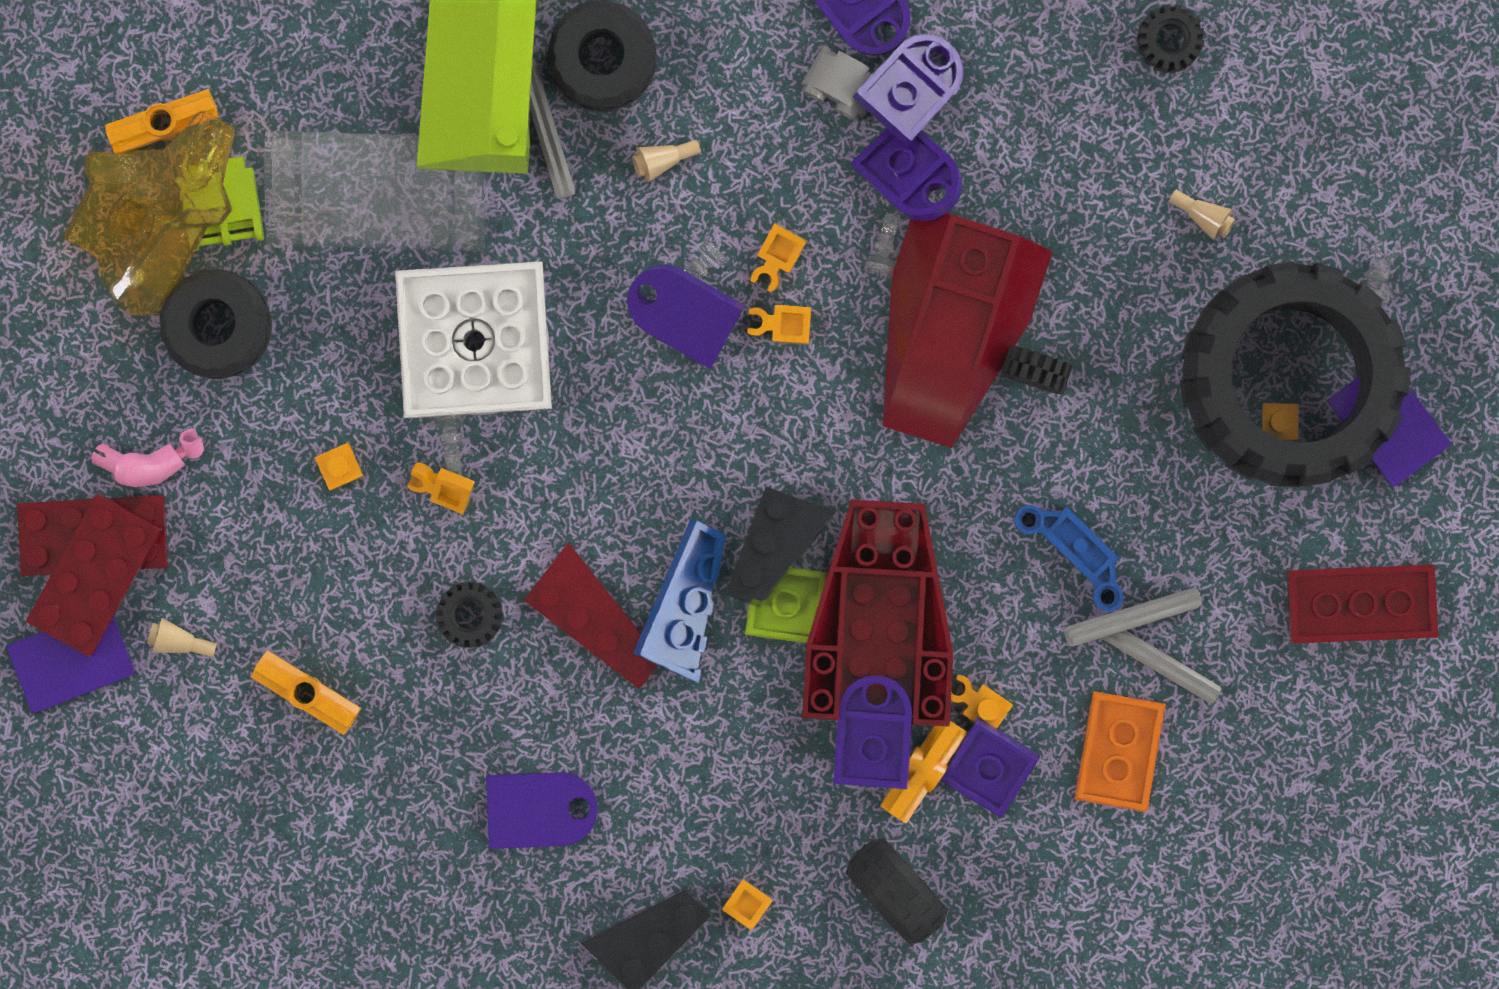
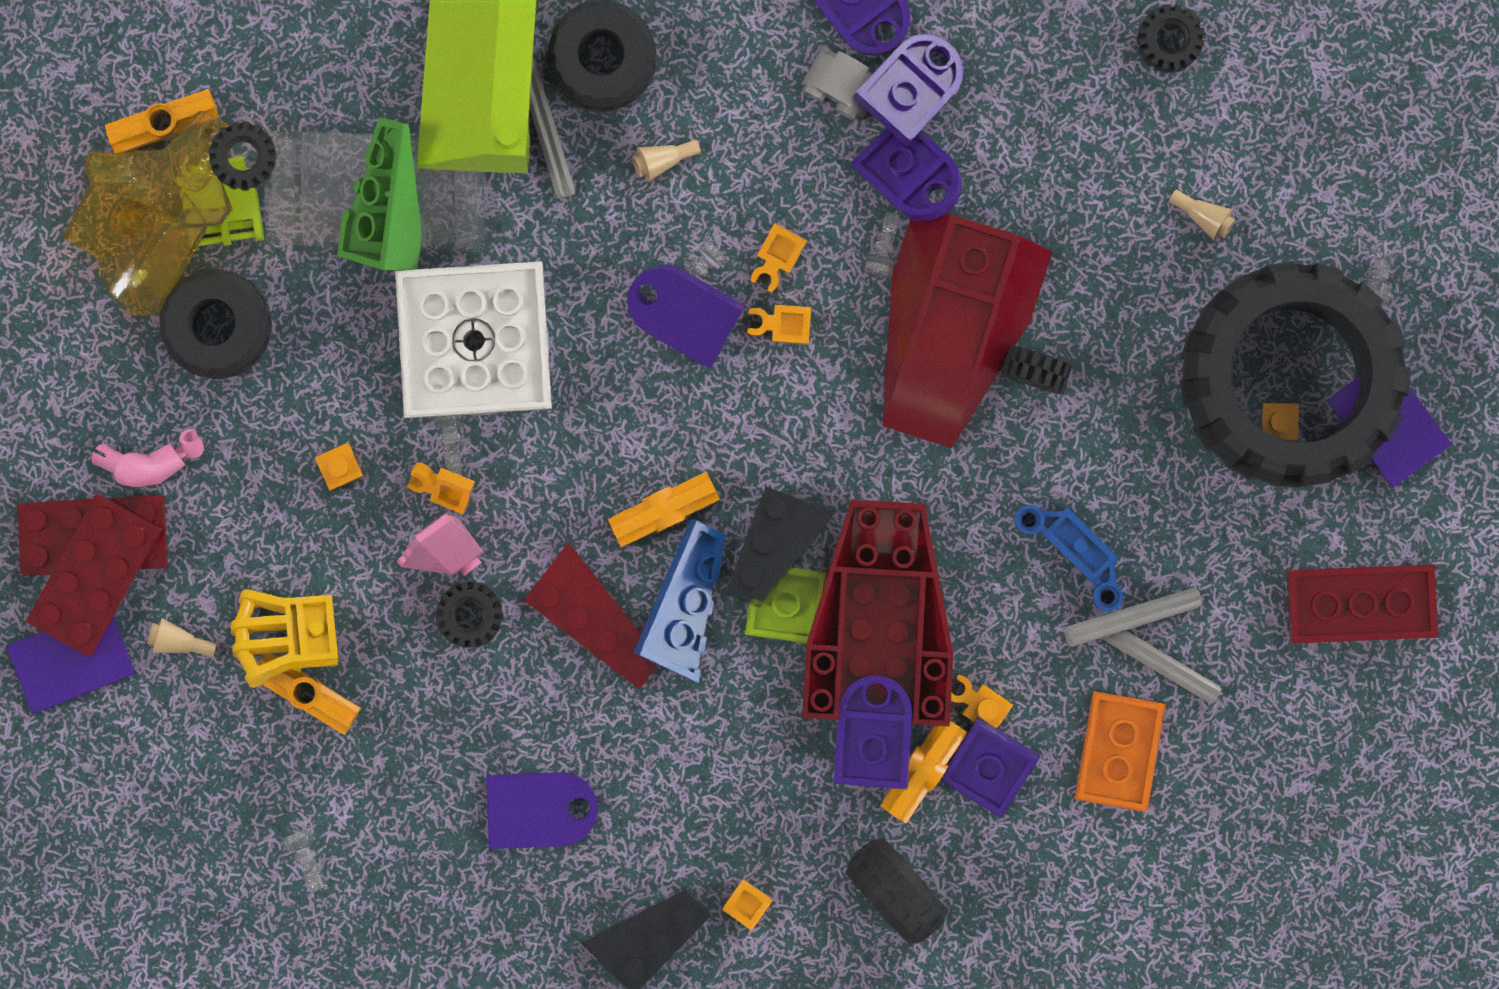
(242, 178): none -> black tyre
(299, 842): none -> clear piece
(308, 640): none -> yellow plate
(385, 216): none -> bright green wedge
(443, 548): none -> bright pink wedge
(663, 509): none -> light orange piece

